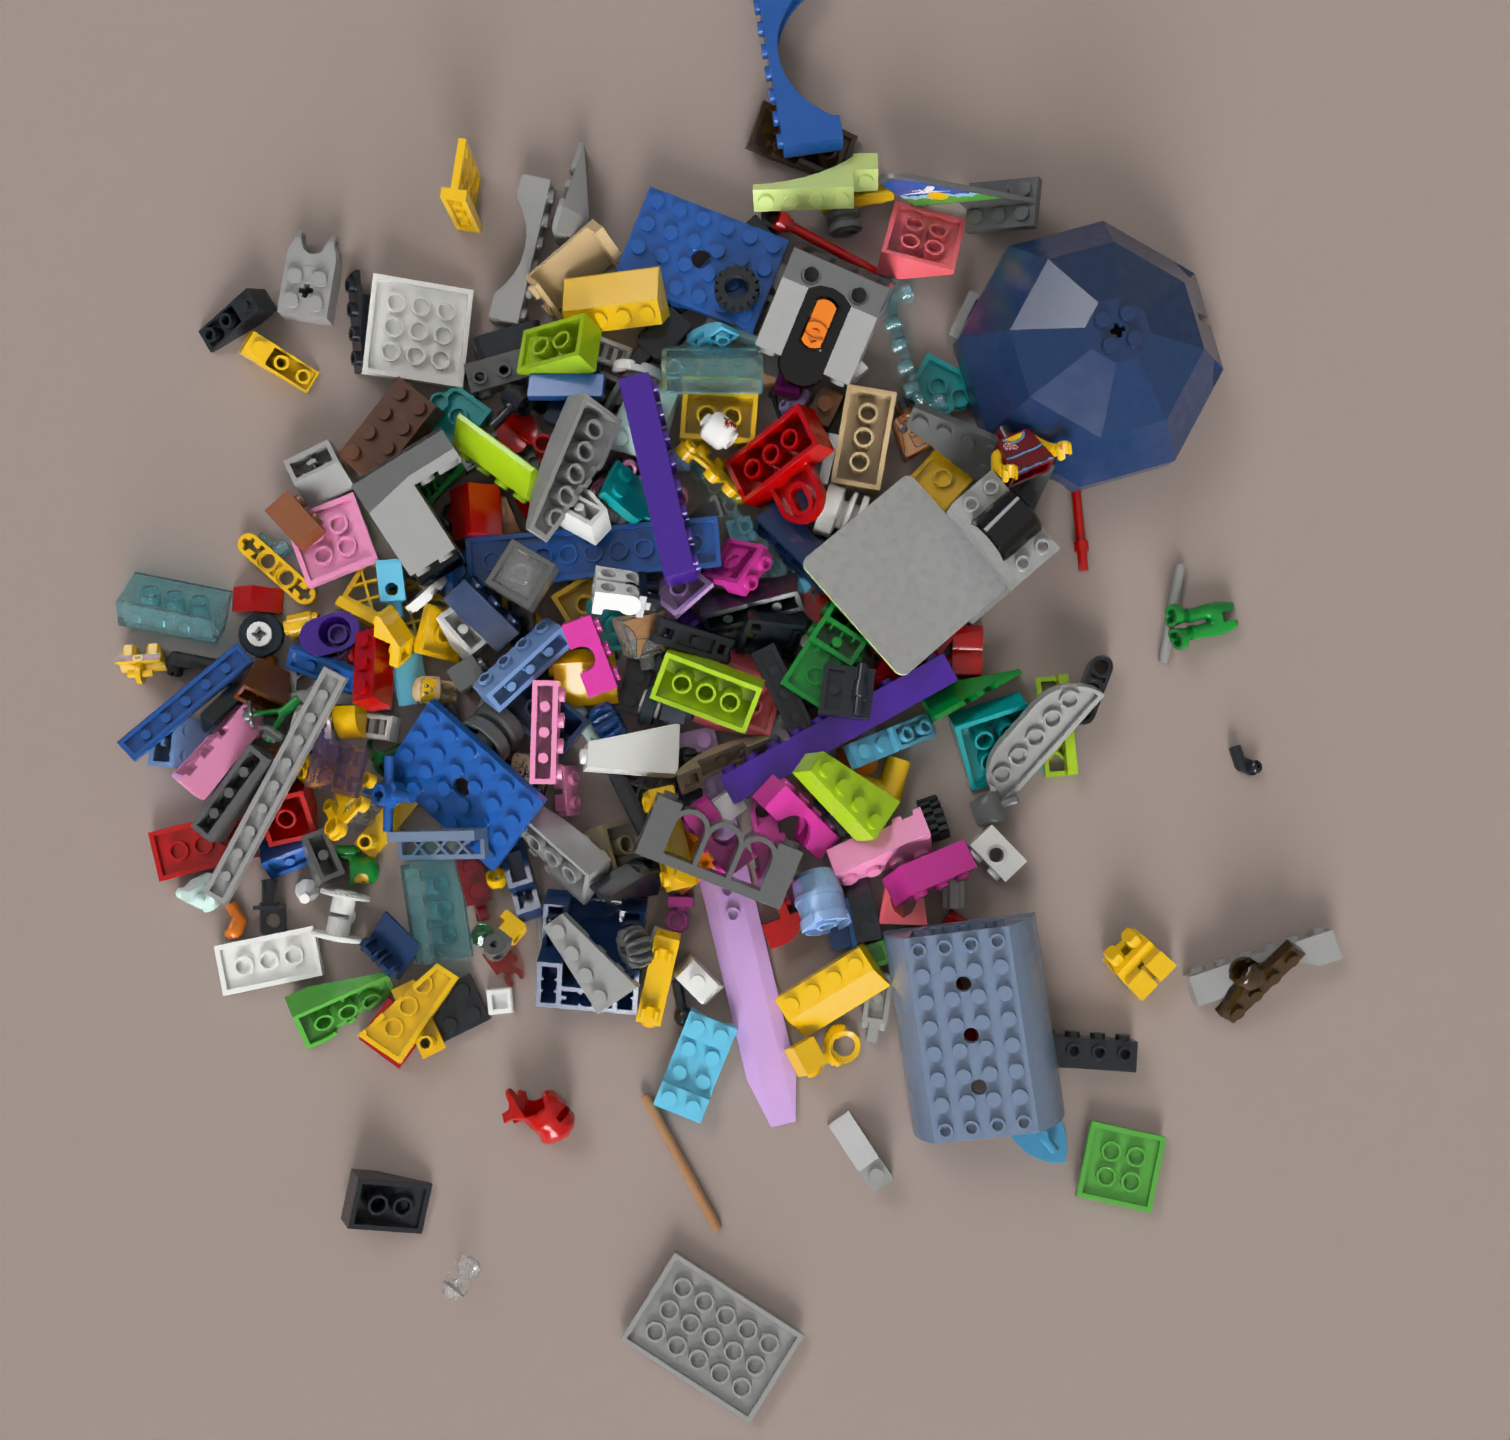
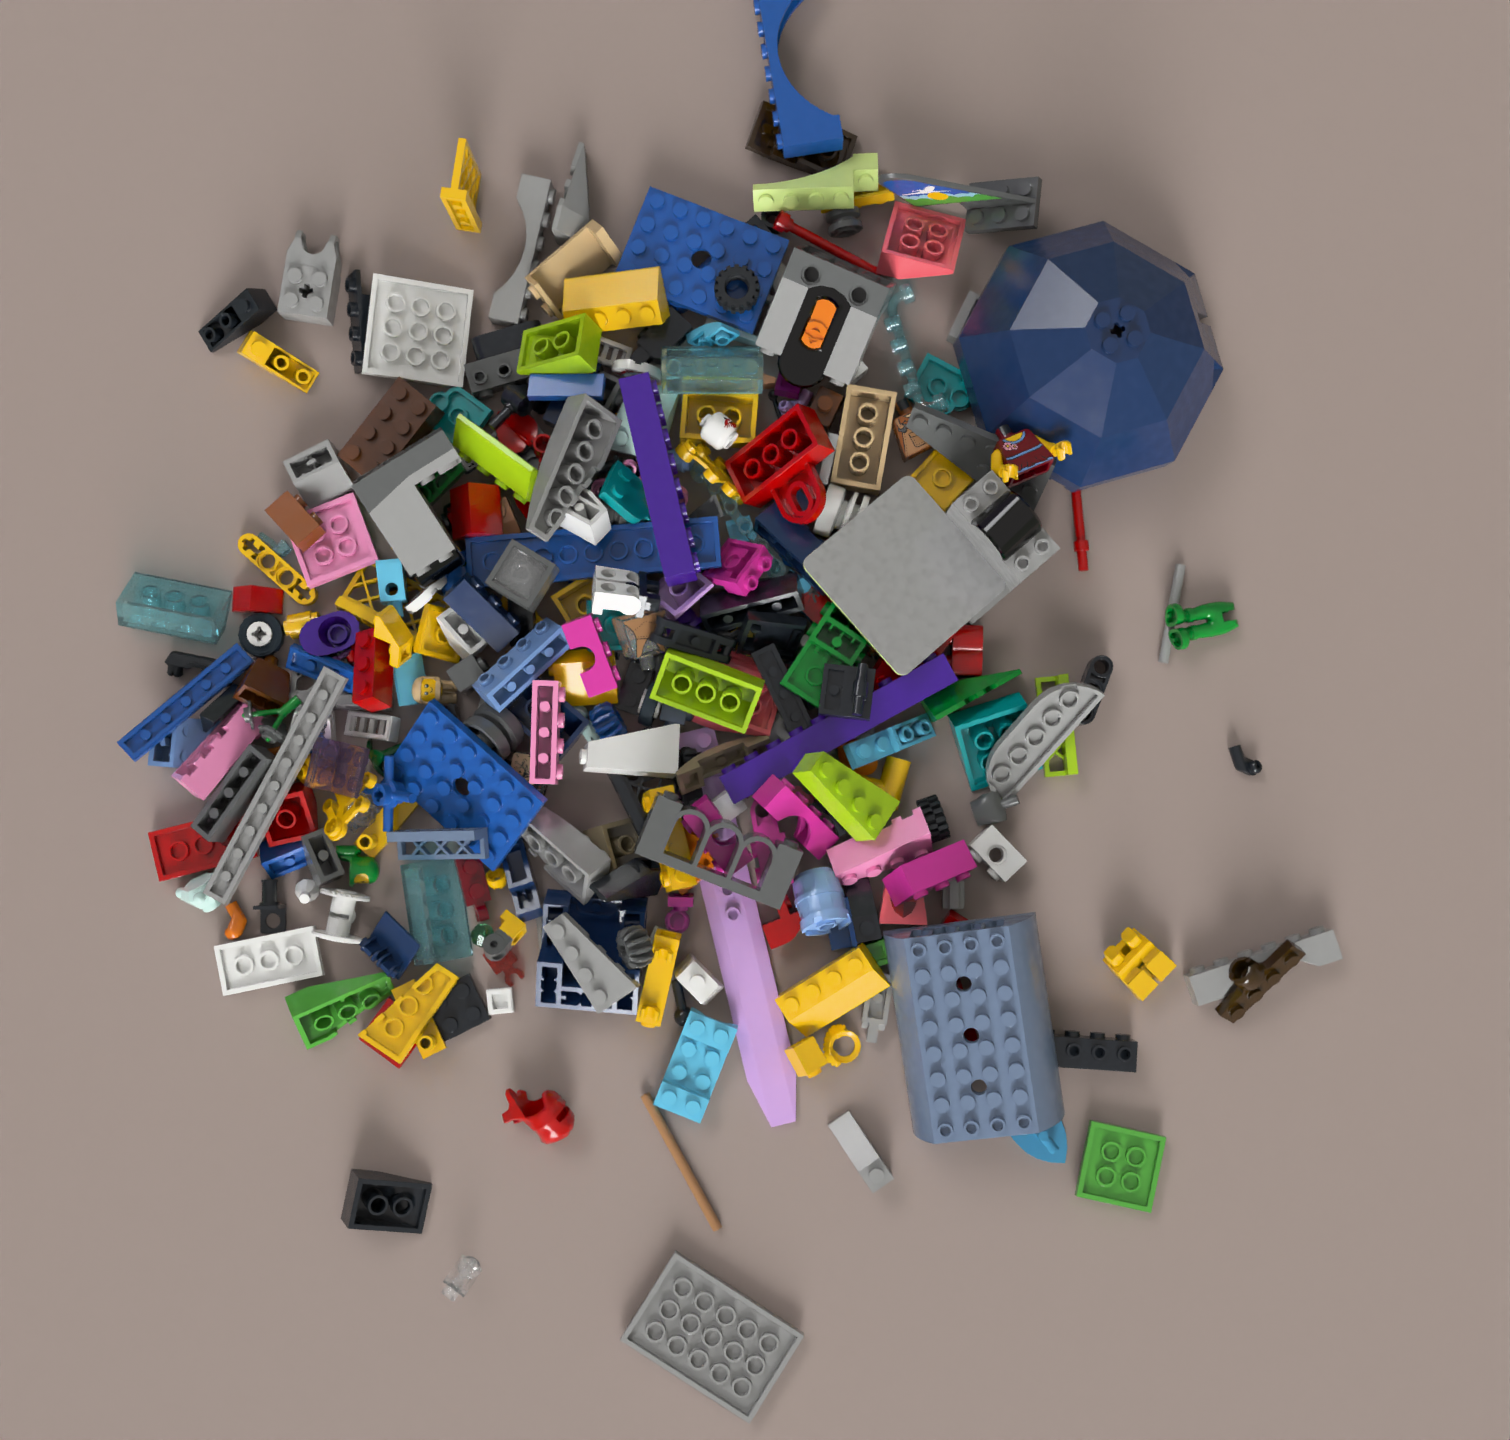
(141, 665): yellow hips -> none
(350, 721): yellow brick -> none
(569, 802): bright pink hinge -> none

